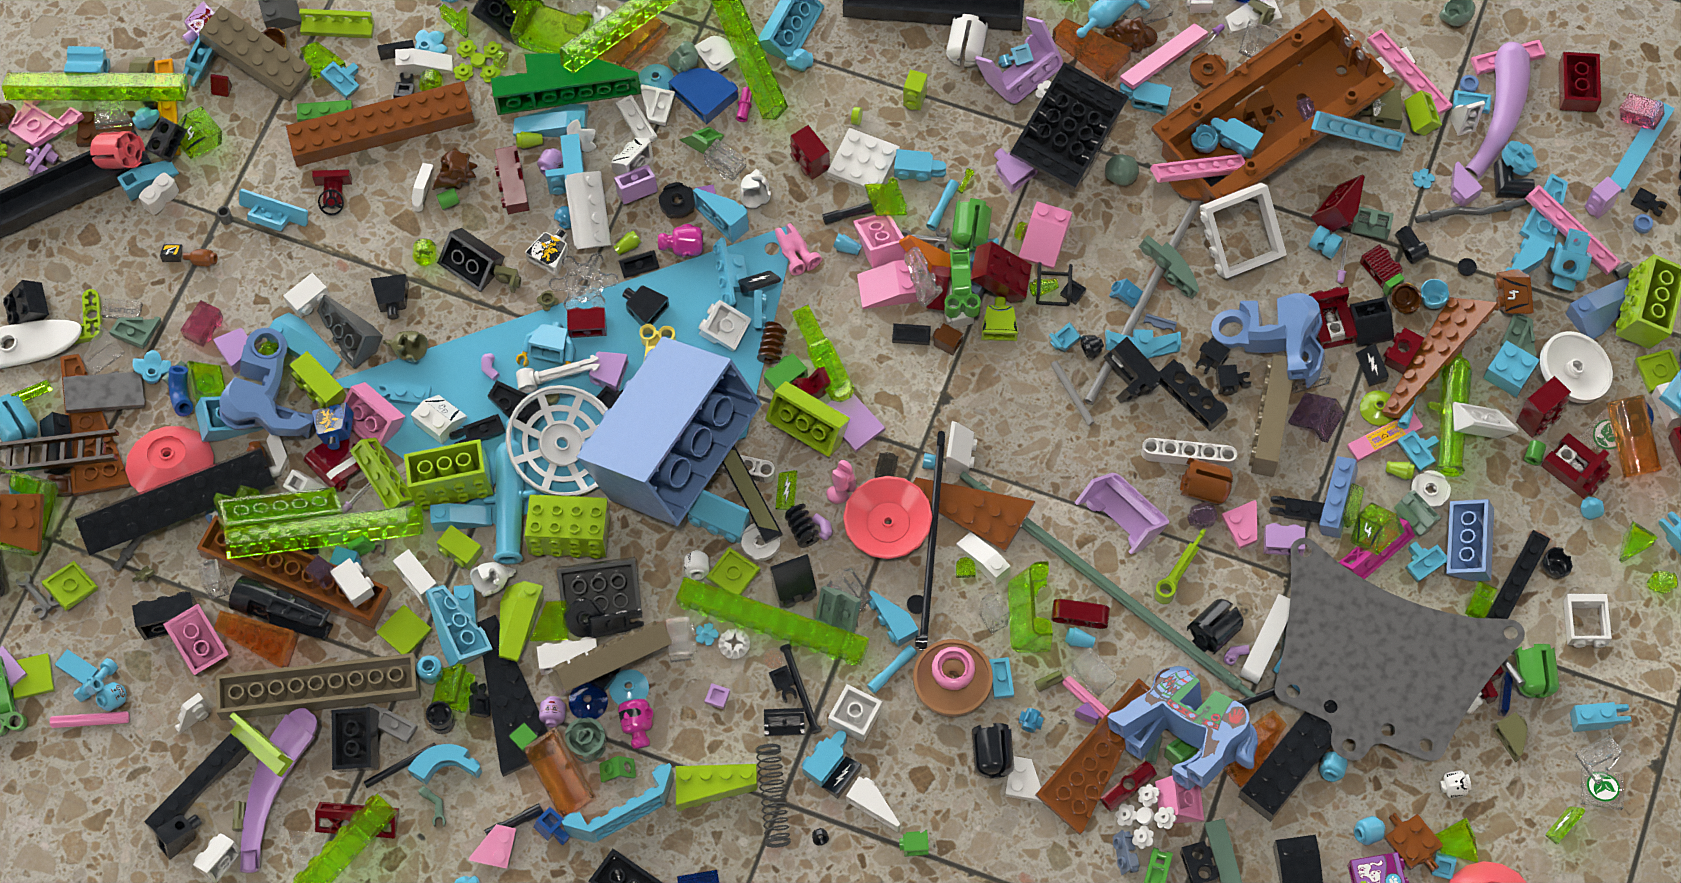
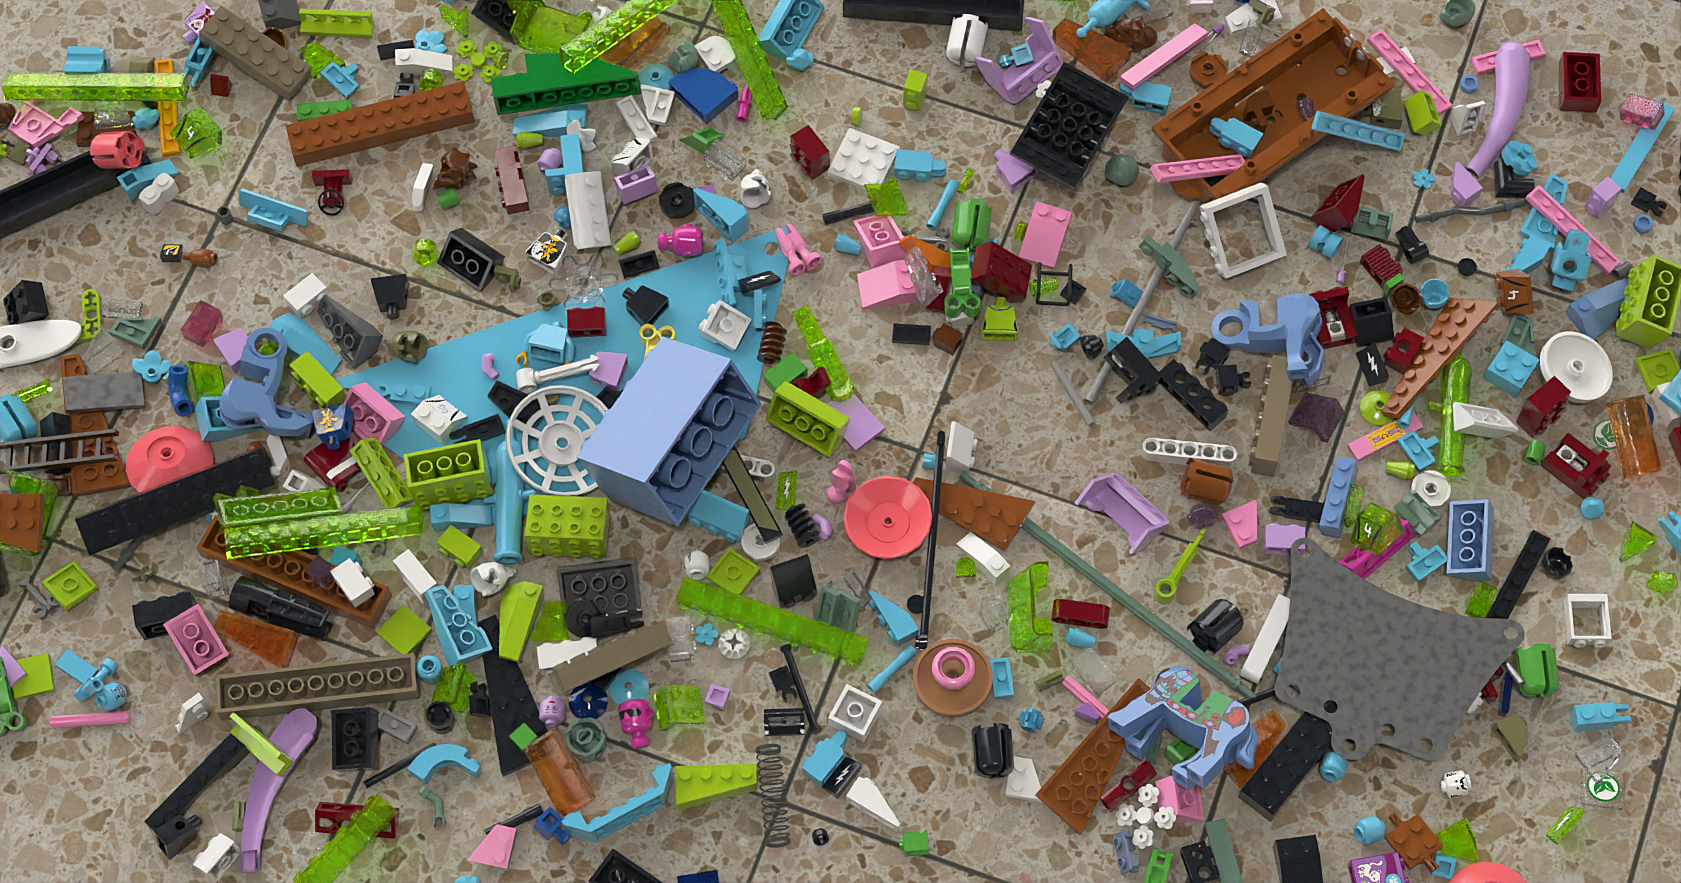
(166, 139): black brick -> none
(361, 545): bright green tile -> none
(614, 768): bright green bracket -> none
(678, 706): none -> clear neon green bracket
(886, 465): clear smoke brick -> none
(1205, 139): medium azure hair -> none
(1466, 98): medium azure tile -> none

